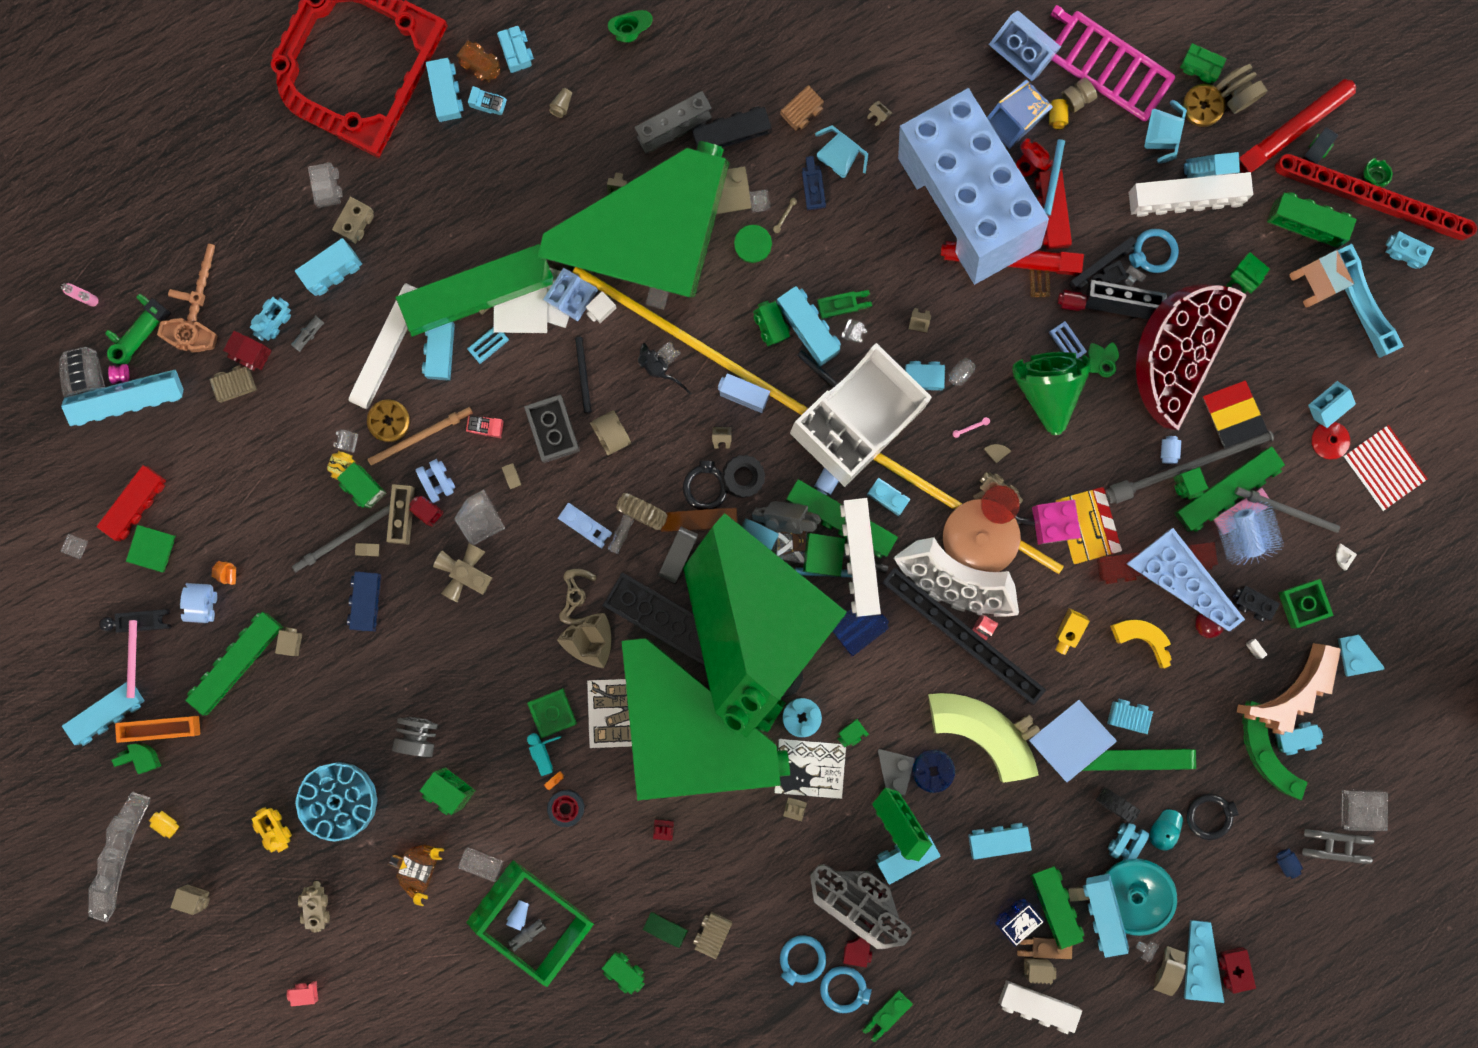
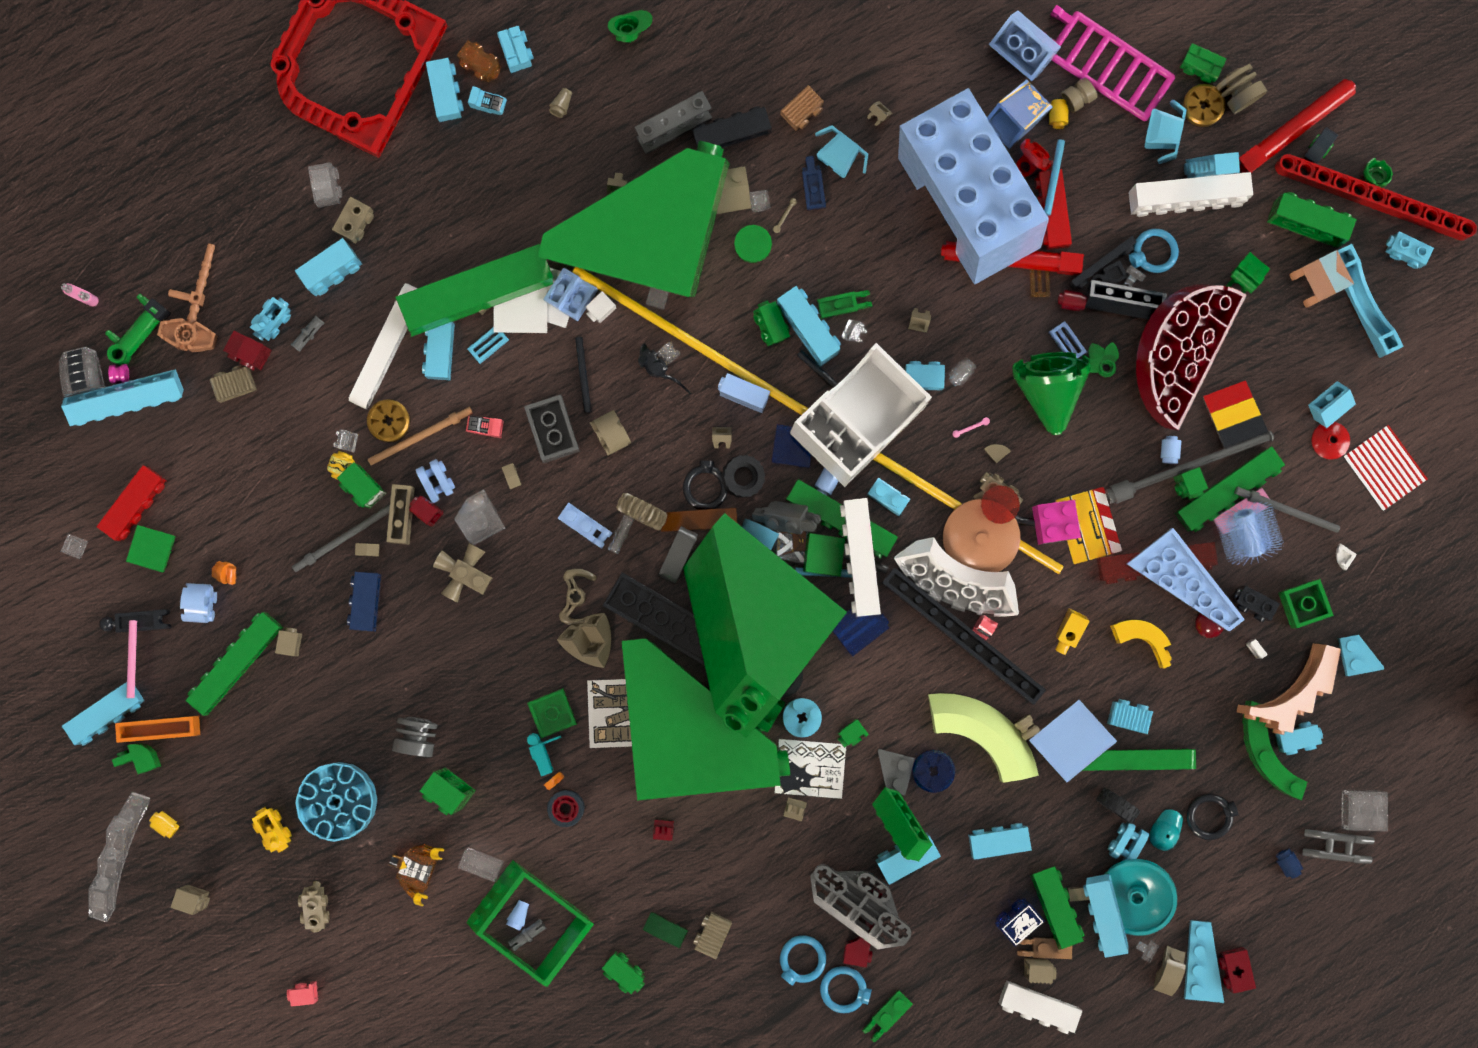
(788, 449): none -> clear blue plate

